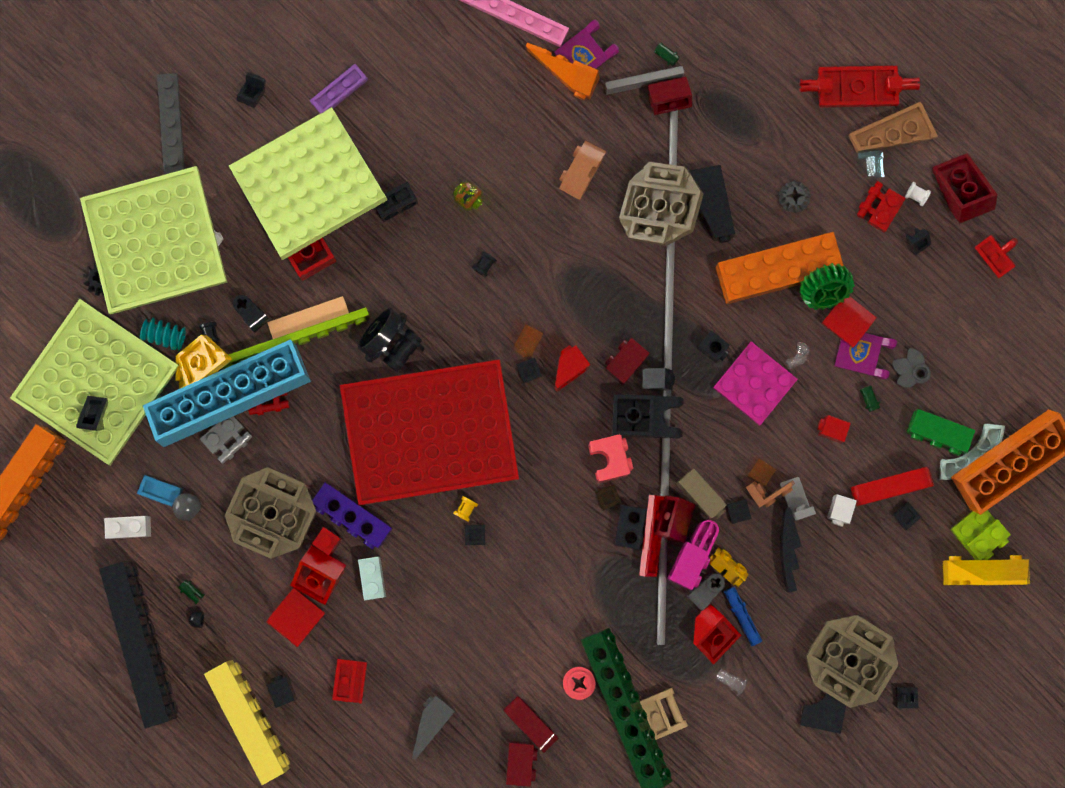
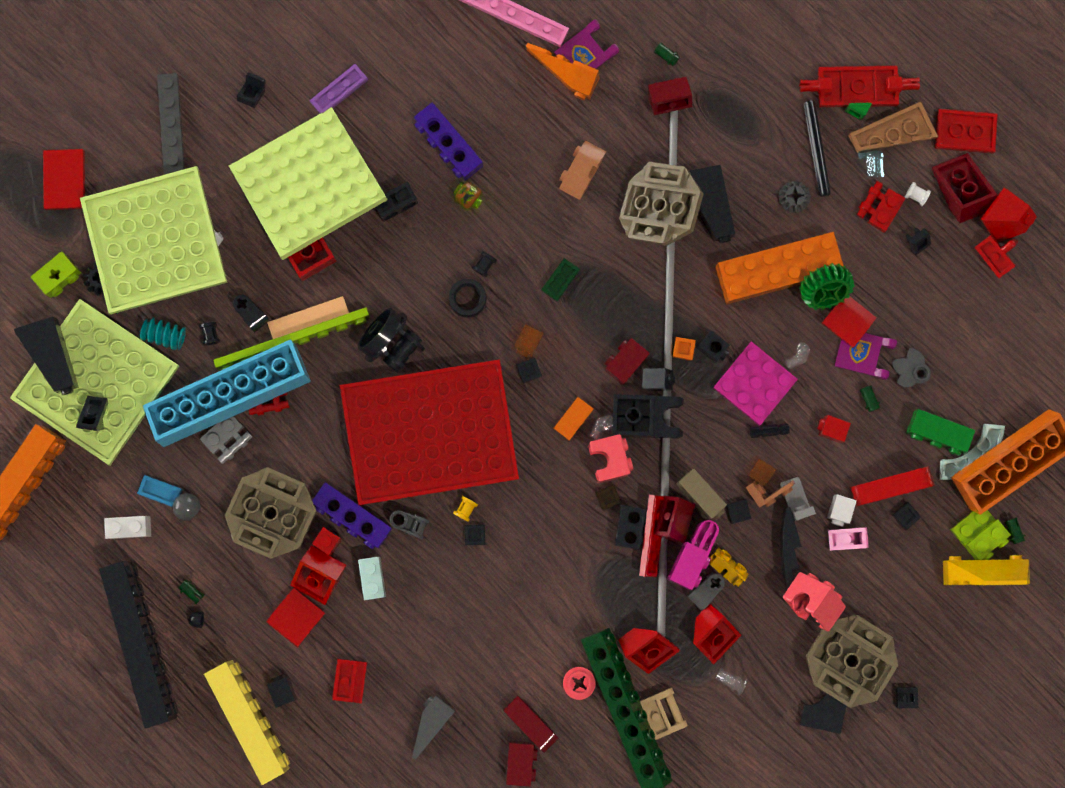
(46, 278): none -> lime brick
(49, 352): none -> black slope
(63, 178): none -> red tile
(199, 360): yellow wing -> none
(410, 524): none -> dark grey piece
(431, 115): none -> dark purple brick
(467, 283): none -> black tyre
(560, 280): none -> dark green plate
(570, 366): red slope -> none
(573, 418): none -> orange tile
(600, 425): none -> clear arm
(643, 80): light grey tile -> none
(647, 648): none -> red slope
(683, 348): none -> orange plate
(742, 615): blue pin -> none
(769, 430): none -> black axle
(816, 598): none -> coral piece
(817, 148): none -> black axle
(848, 539): none -> bright pink slope
(858, 110): none -> green slope
(966, 131): none -> red tile
(1008, 216): none -> red slope
(1015, 531): none -> dark green pin

